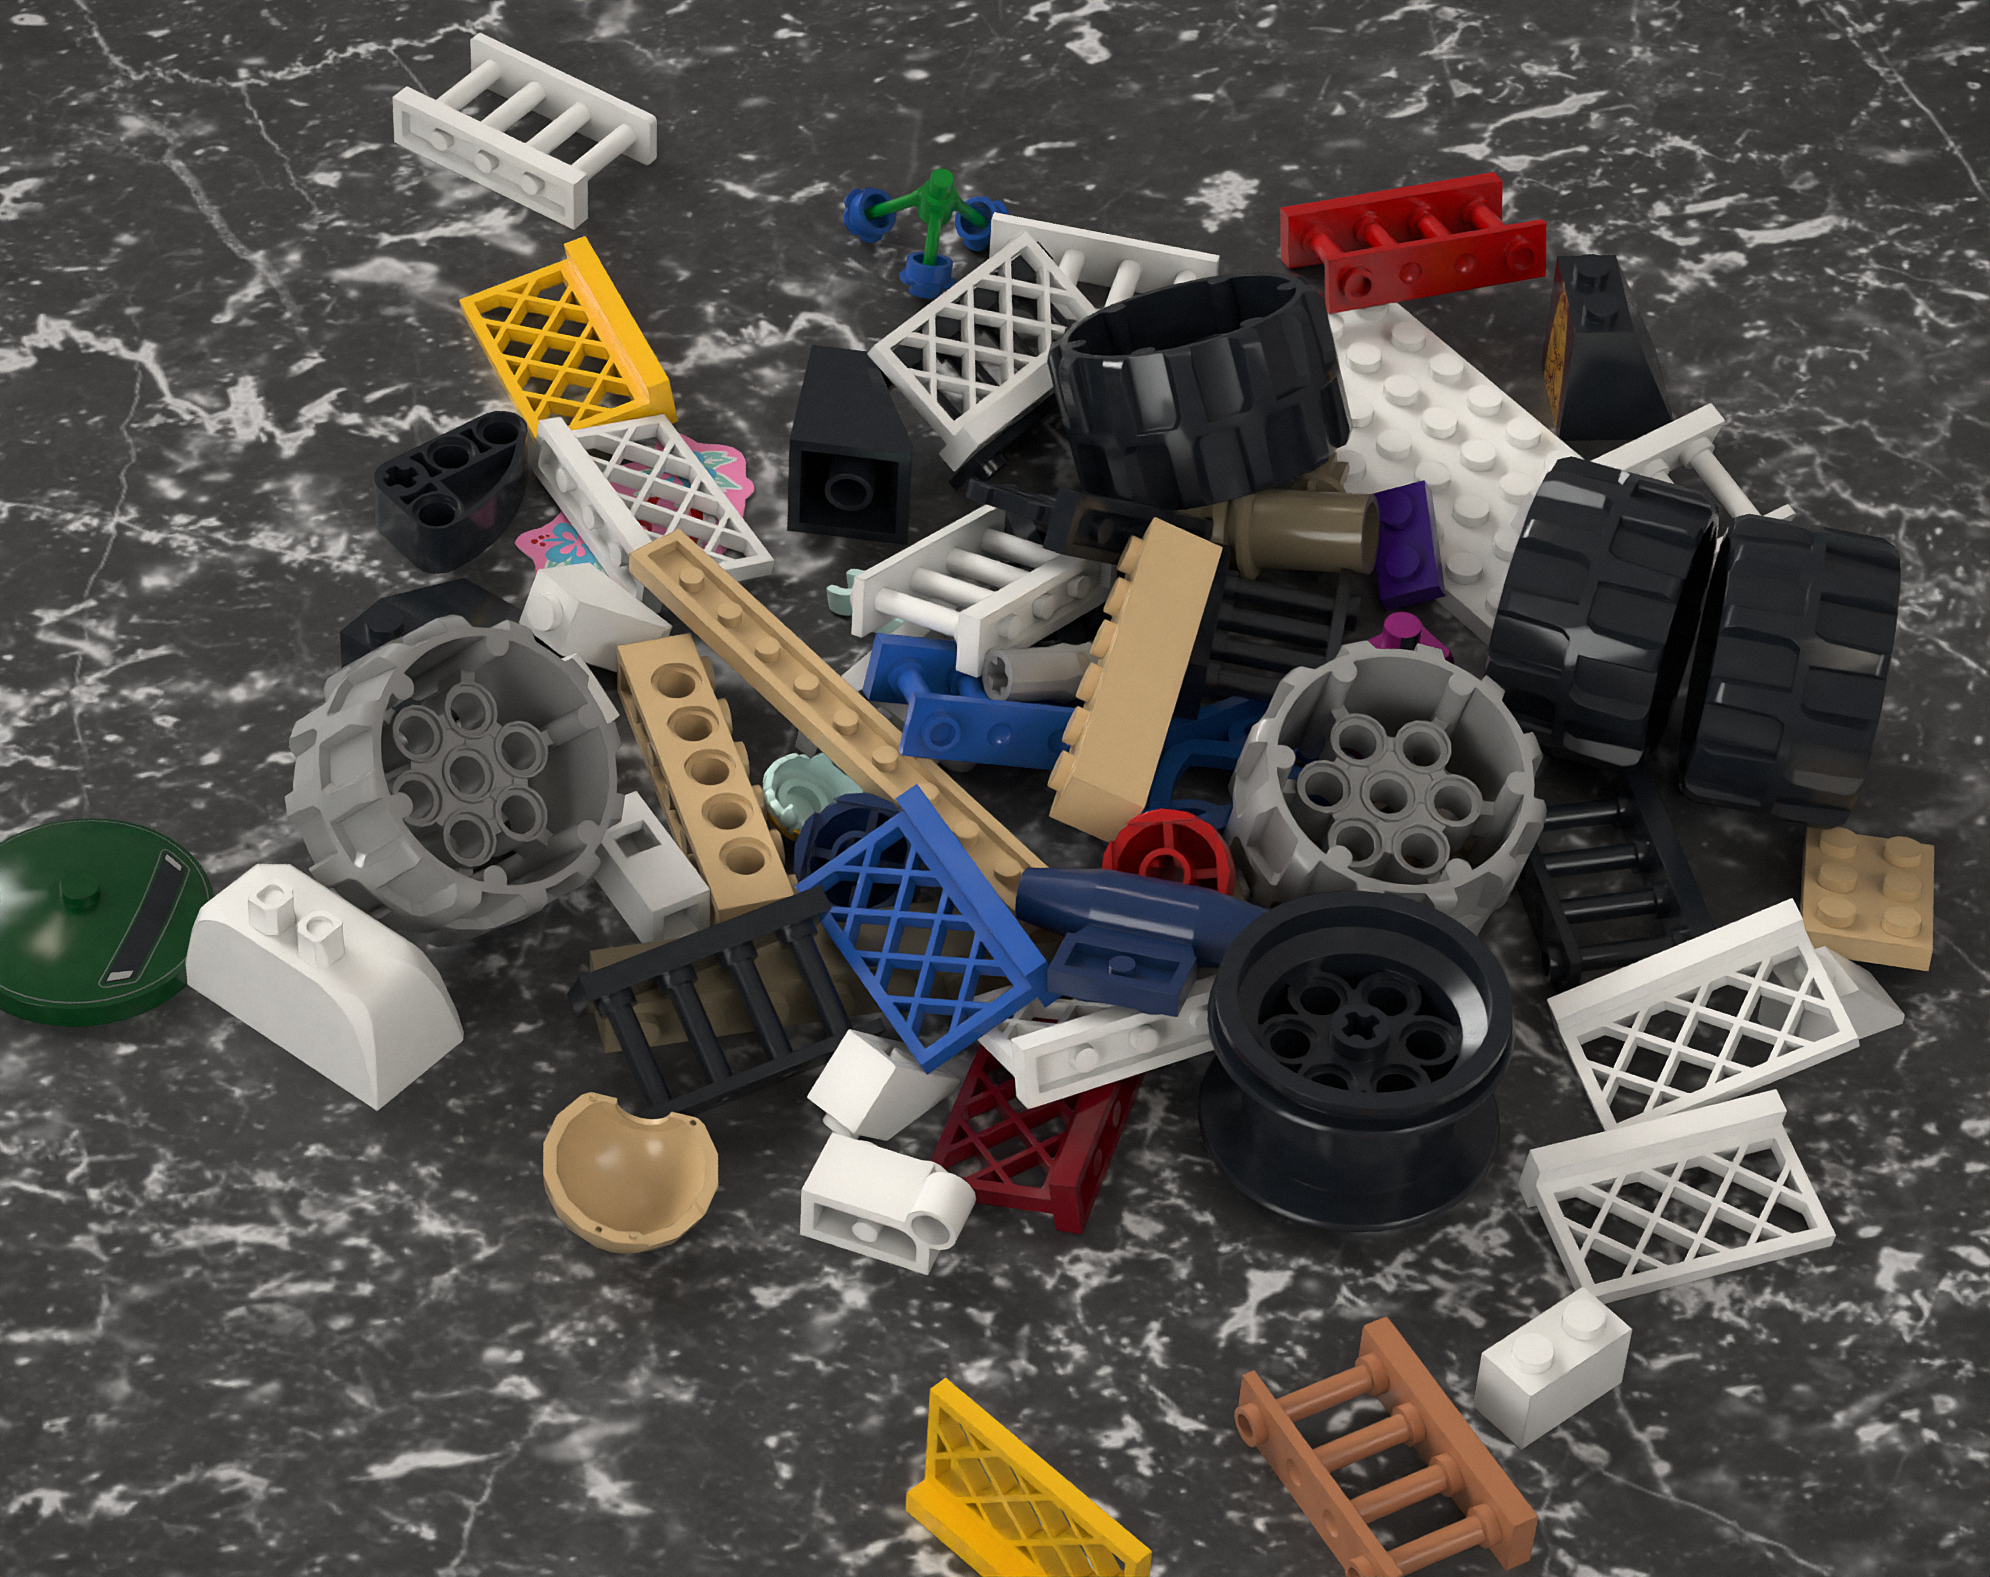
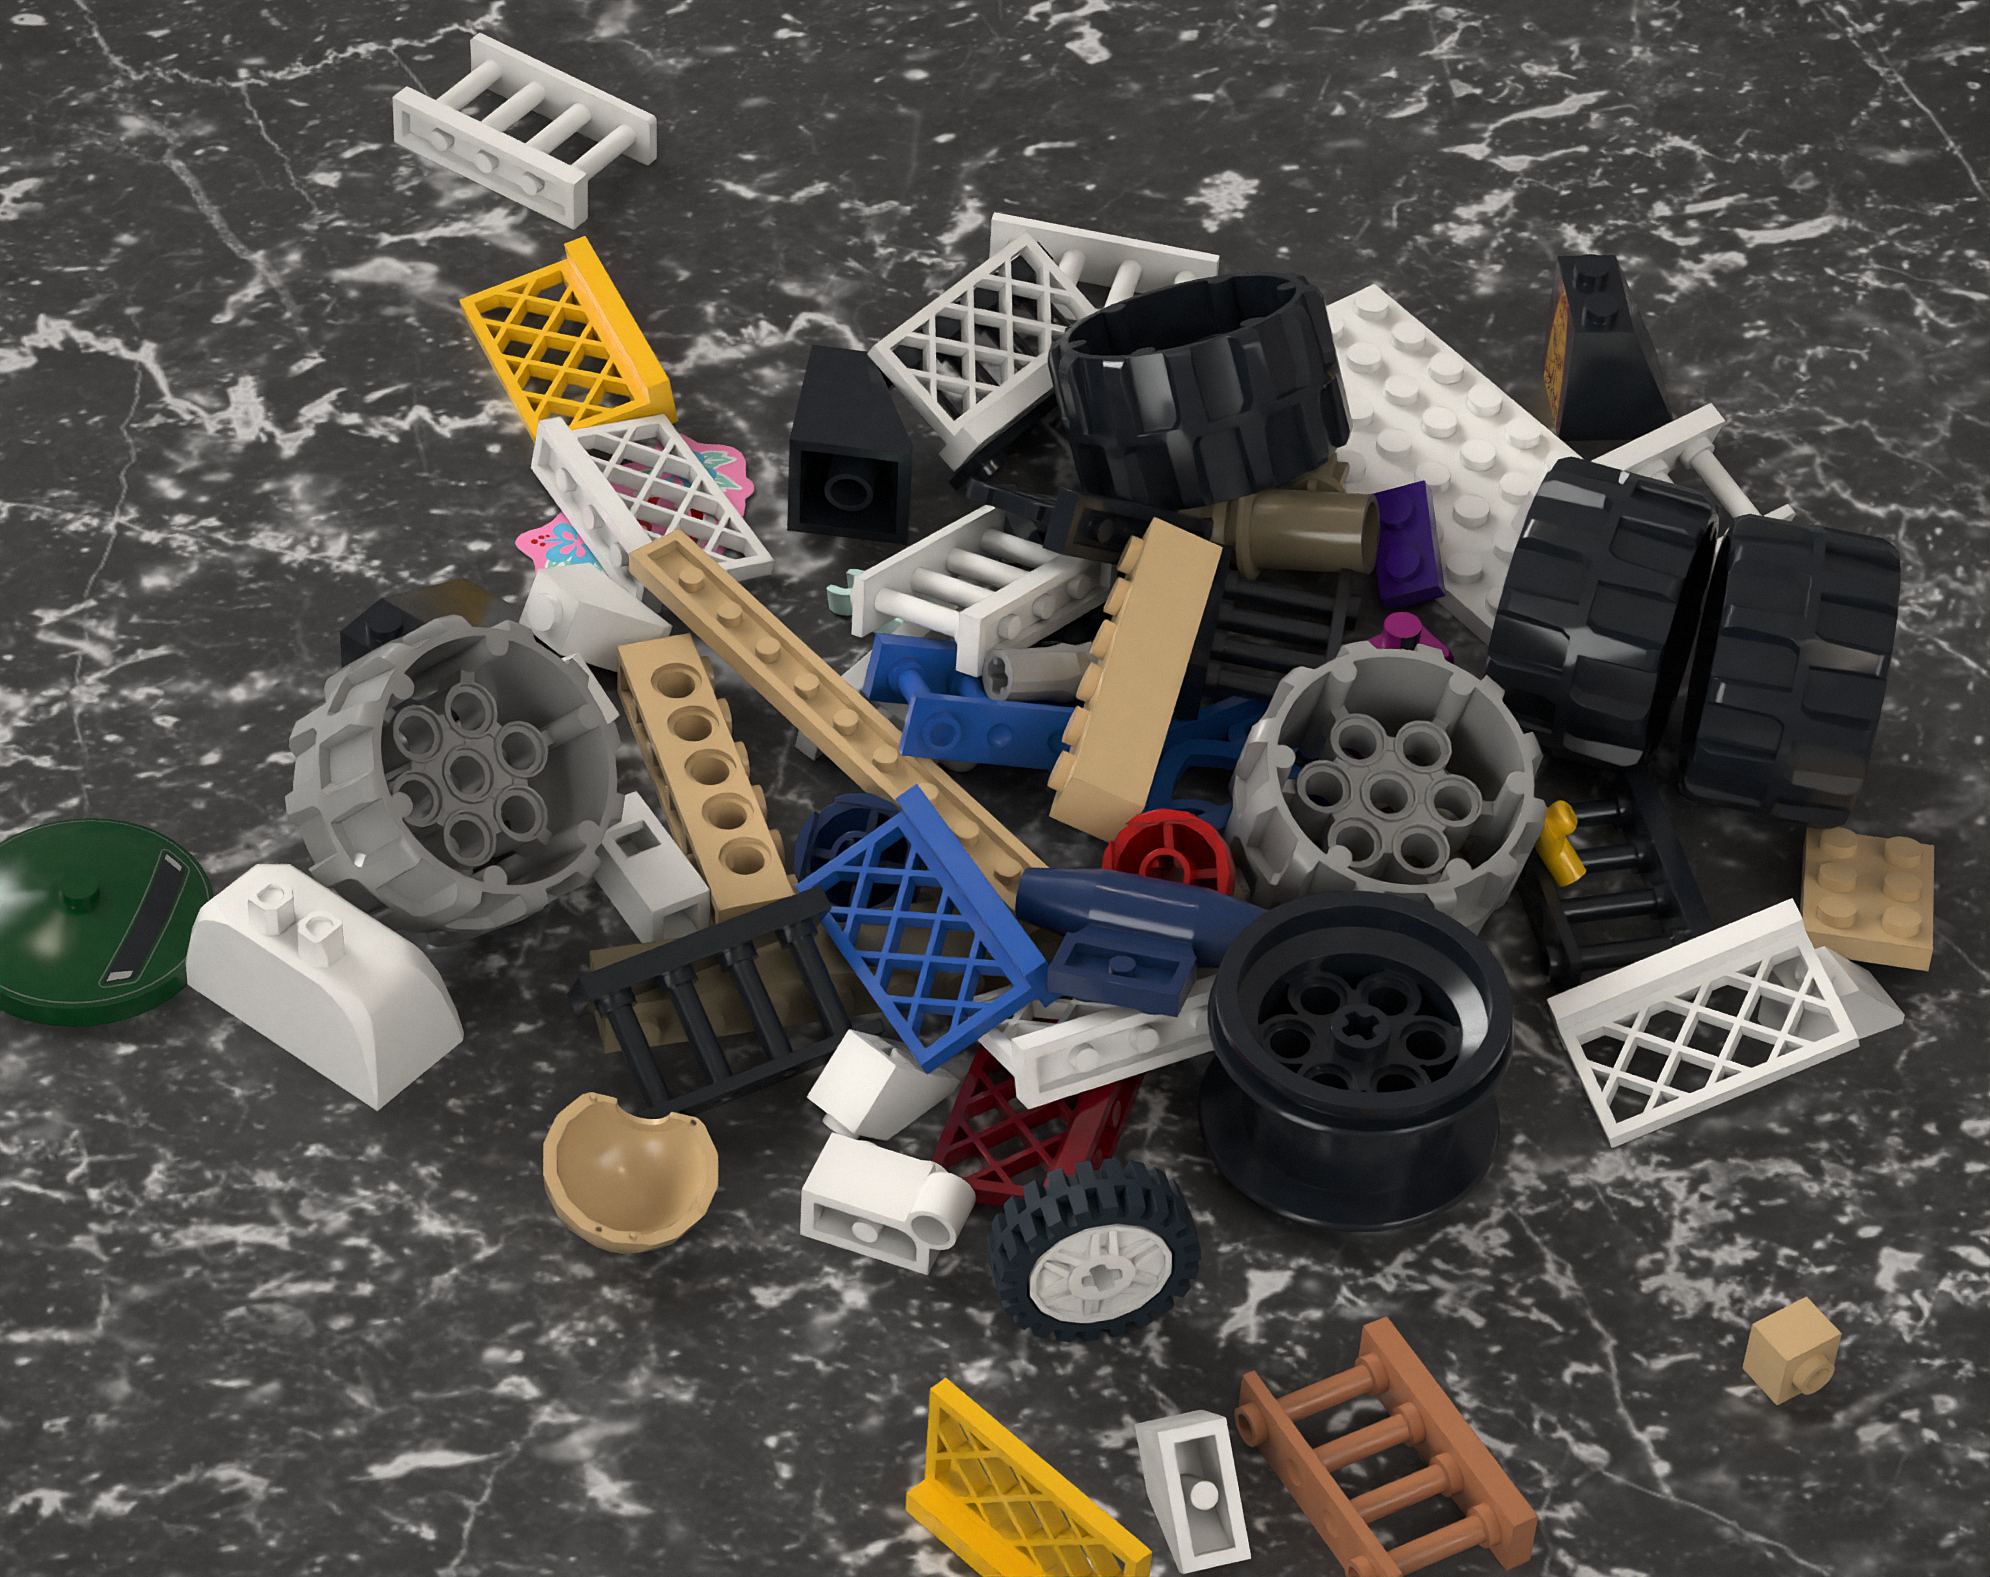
(454, 492): black beam -> none
(799, 787): light aqua hair -> none
(927, 273): plant -> none
(1093, 1250): none -> black wheel
(1194, 1488): none -> white slope
(1412, 242): red fence -> none
(1552, 1367): white brick -> none
(1555, 847): none -> yellow arm
(1663, 1147): white fence -> none
(1792, 1351): none -> tan plate

